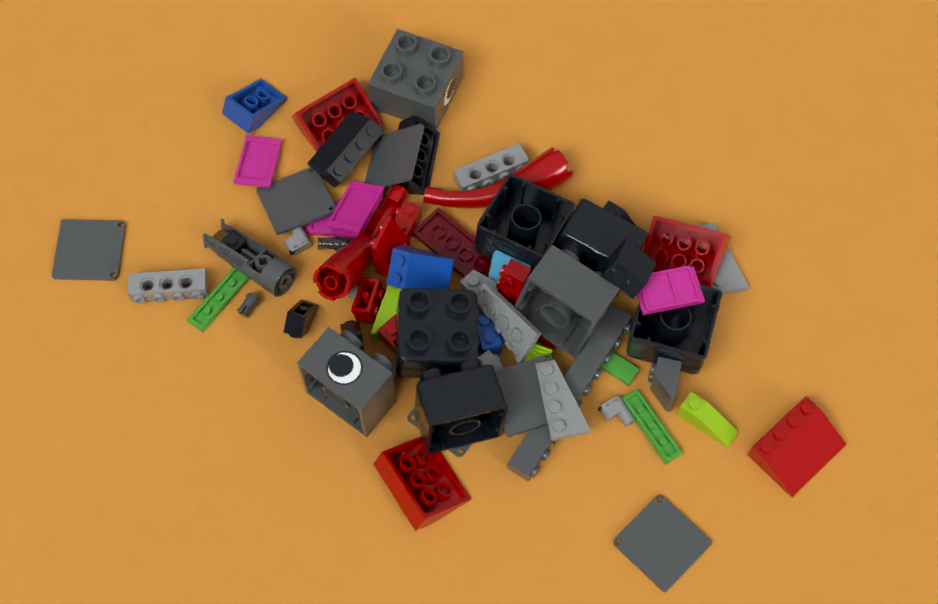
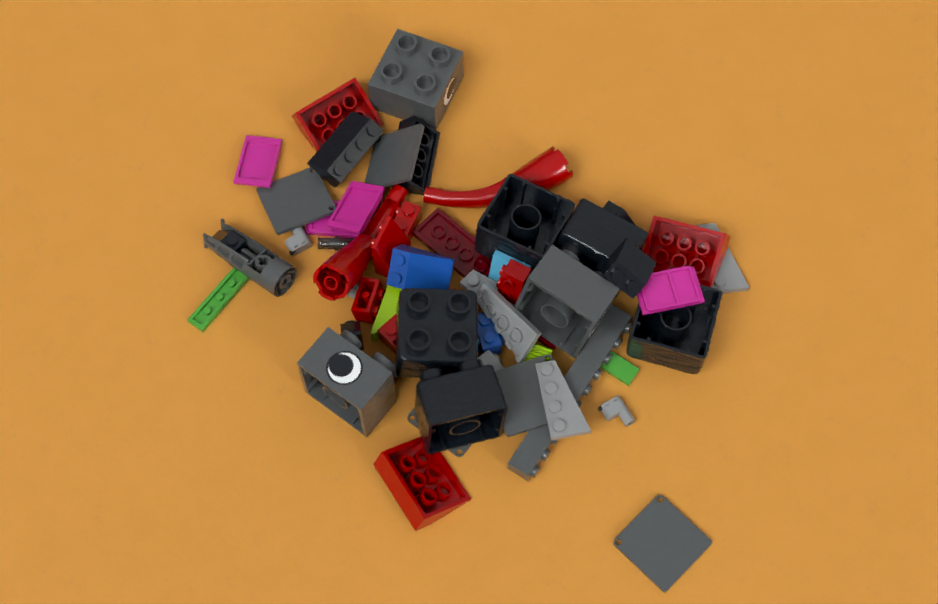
(89, 250): dark grey piece -> none
(160, 280): light grey brick -> none
(248, 304): dark grey pin -> none
(253, 105): blue slope -> none
(300, 318): black slope -> none
(464, 175): light grey brick -> none
(652, 427): bright green tile -> none
(664, 380): dark grey slope -> none
(707, 419): lime slope -> none
(797, 446): red slope -> none

